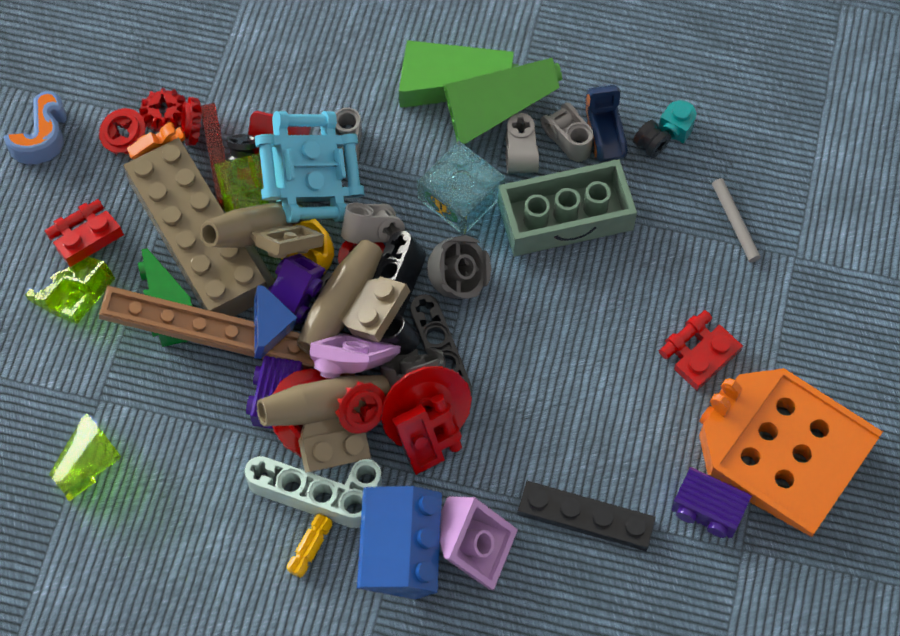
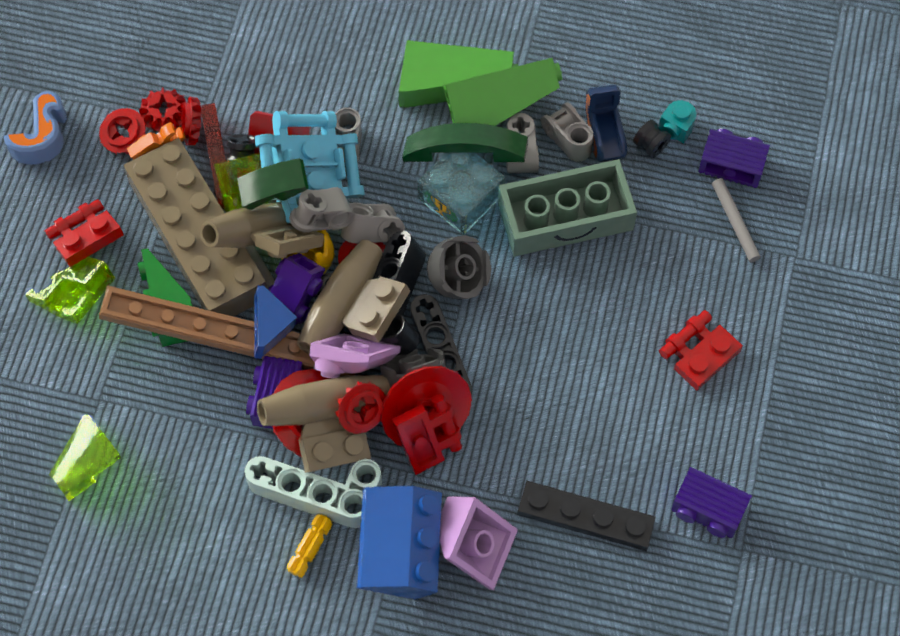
(273, 181): none -> dark green slope
(322, 210): none -> light grey piece
(465, 138): none -> dark green slope
(734, 157): none -> dark purple brick
(749, 407): orange hinge -> none

